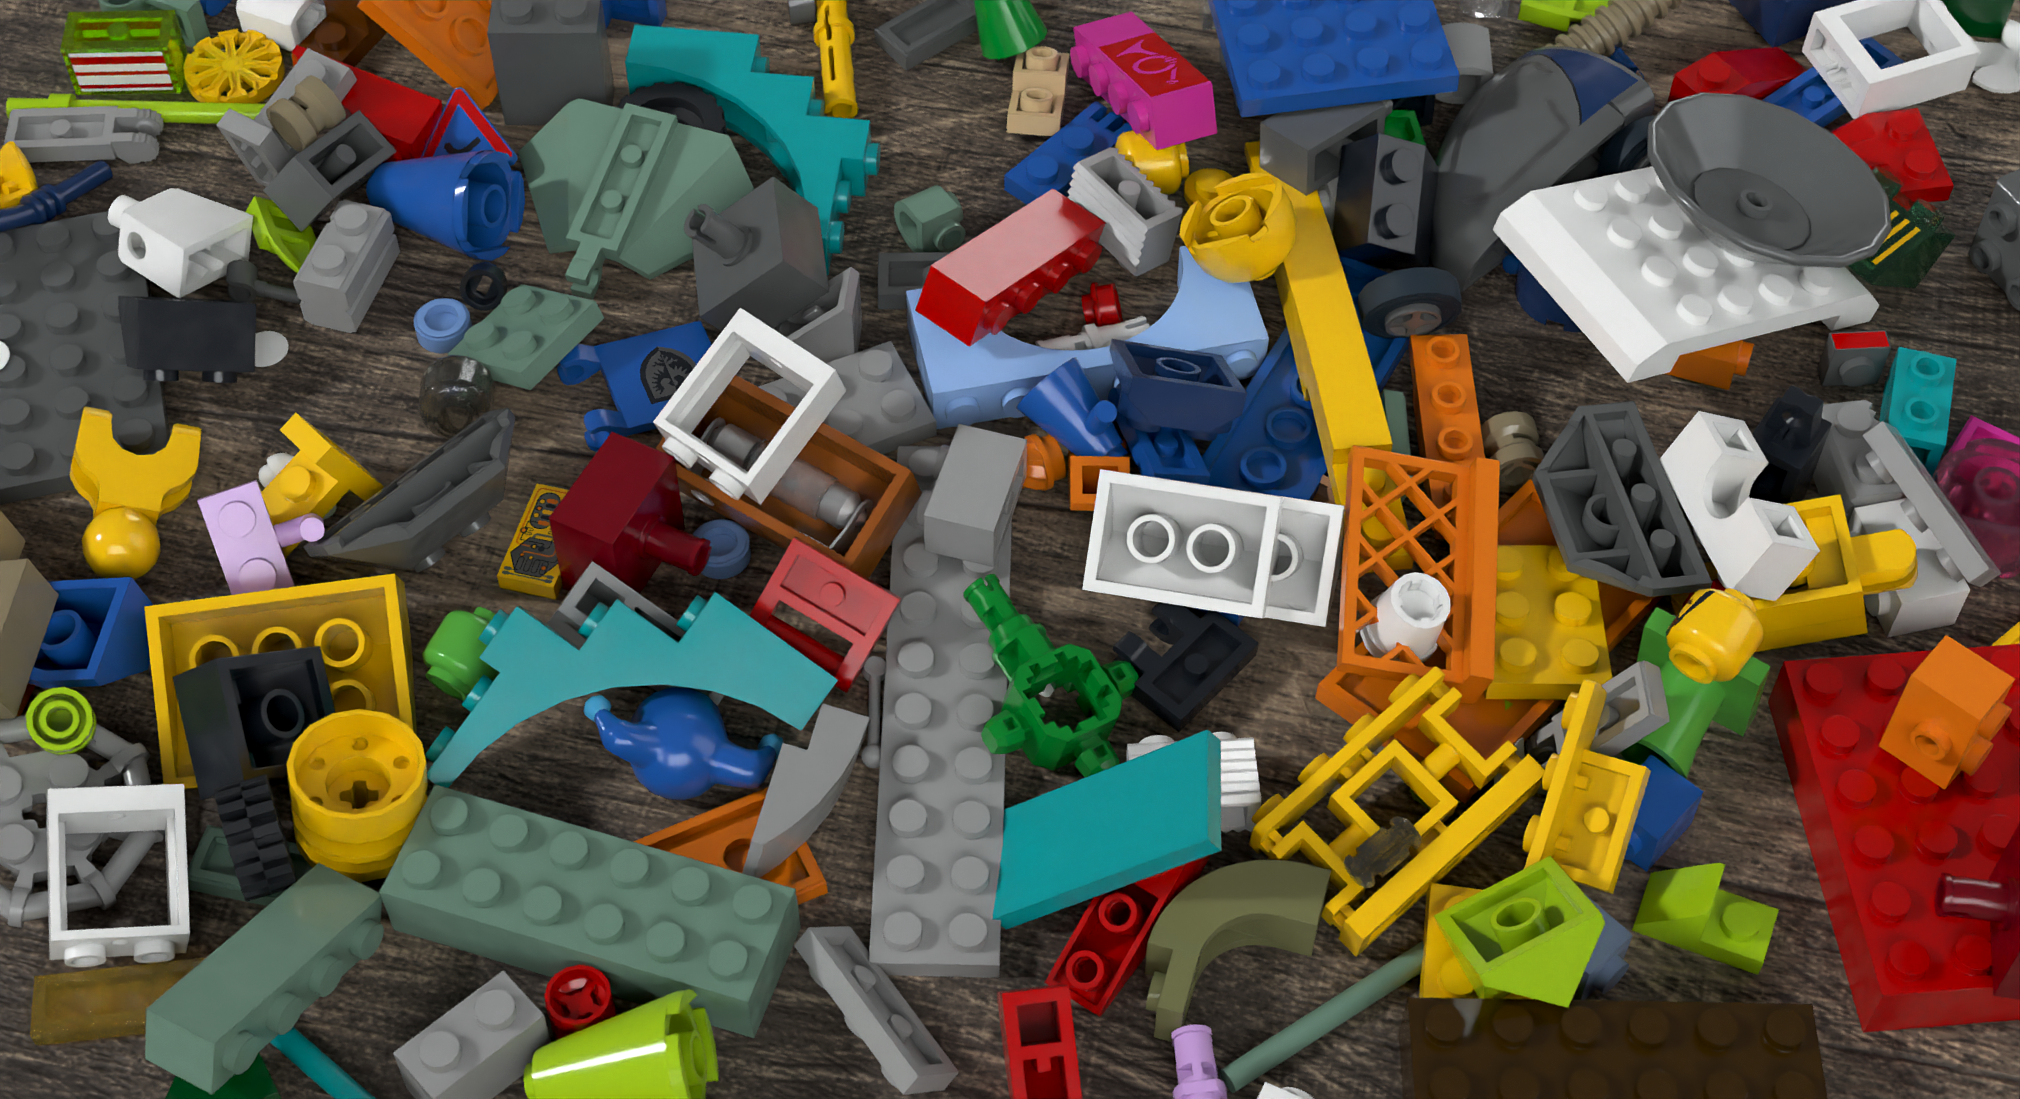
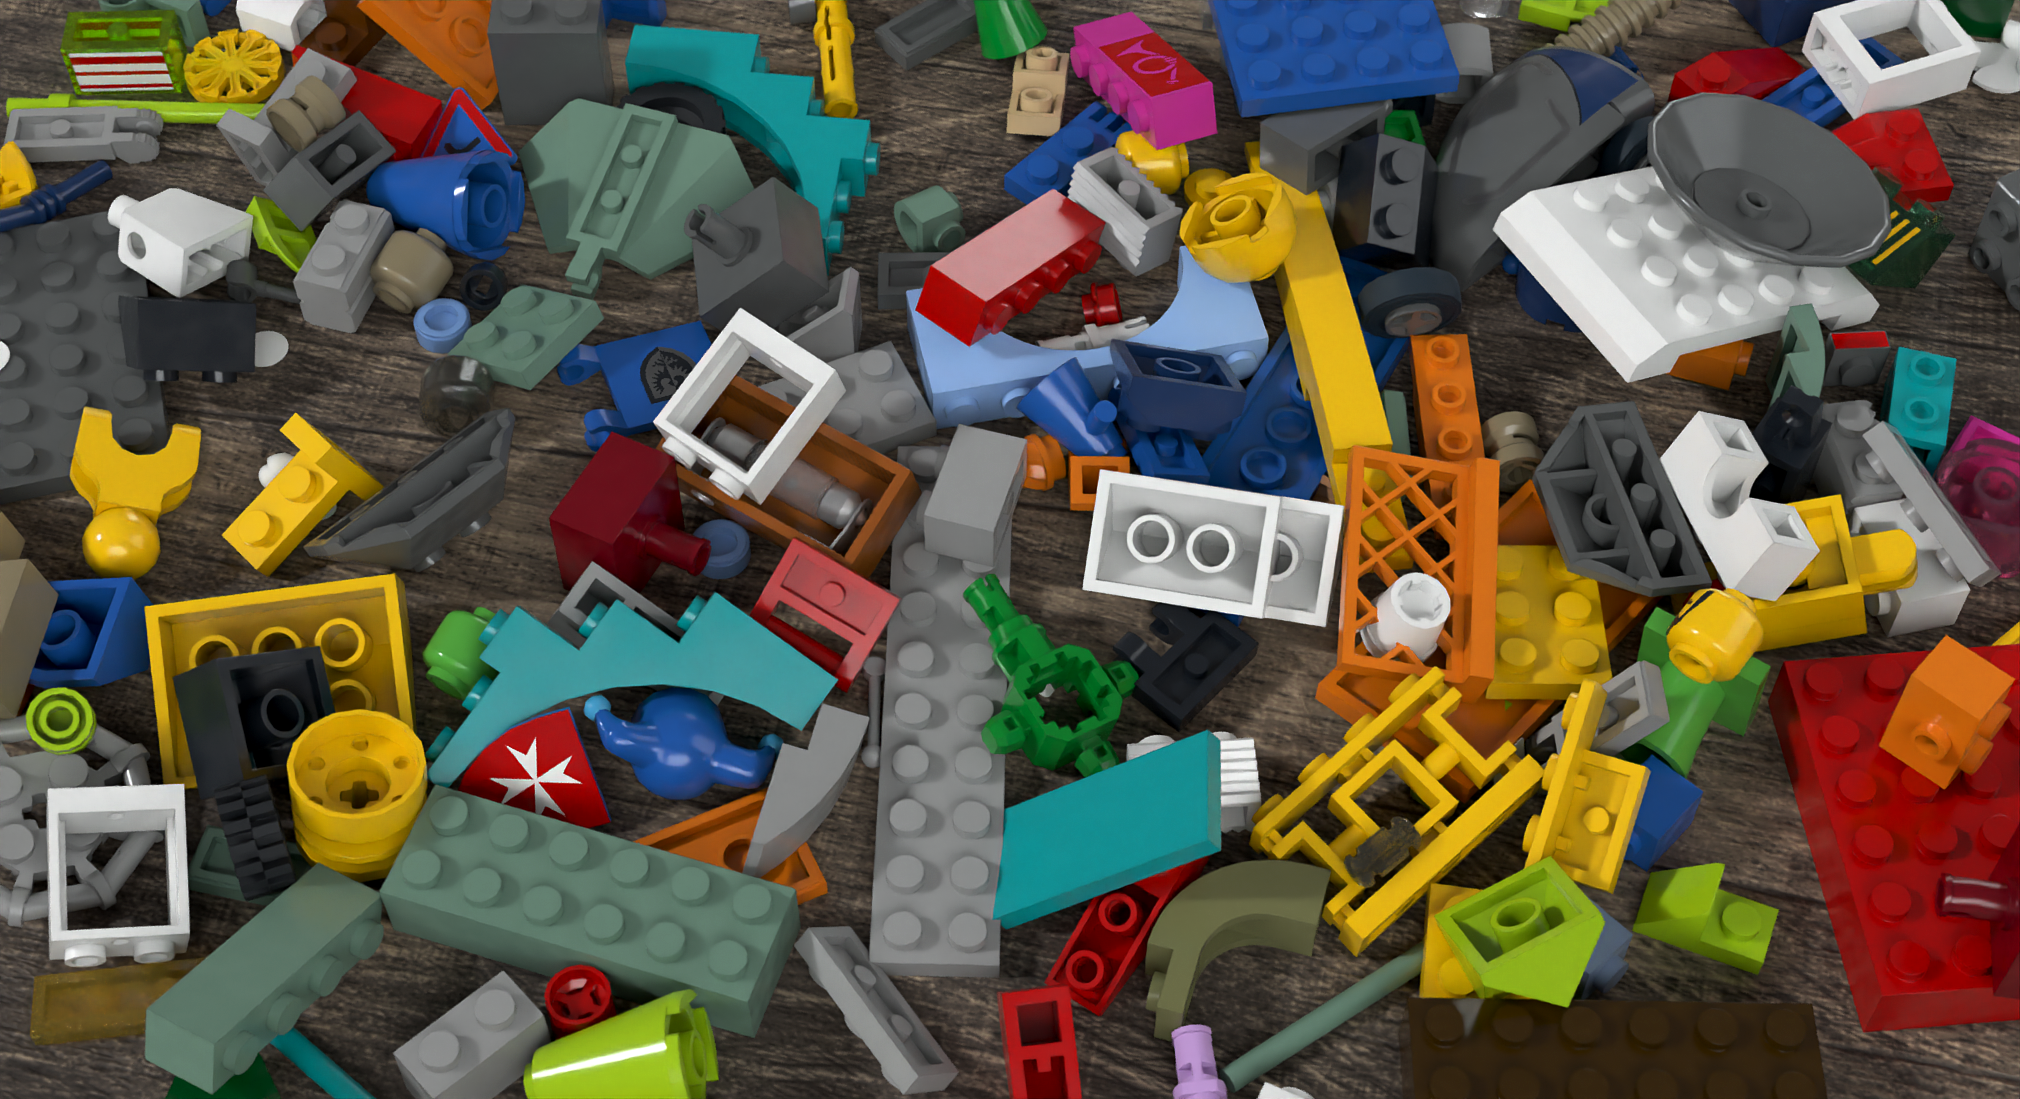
(249, 542): lavender plate -> none
(411, 269): none -> dark tan head
(531, 557): tile -> none
(541, 771): none -> red shield
(1798, 354): none -> sand green slope

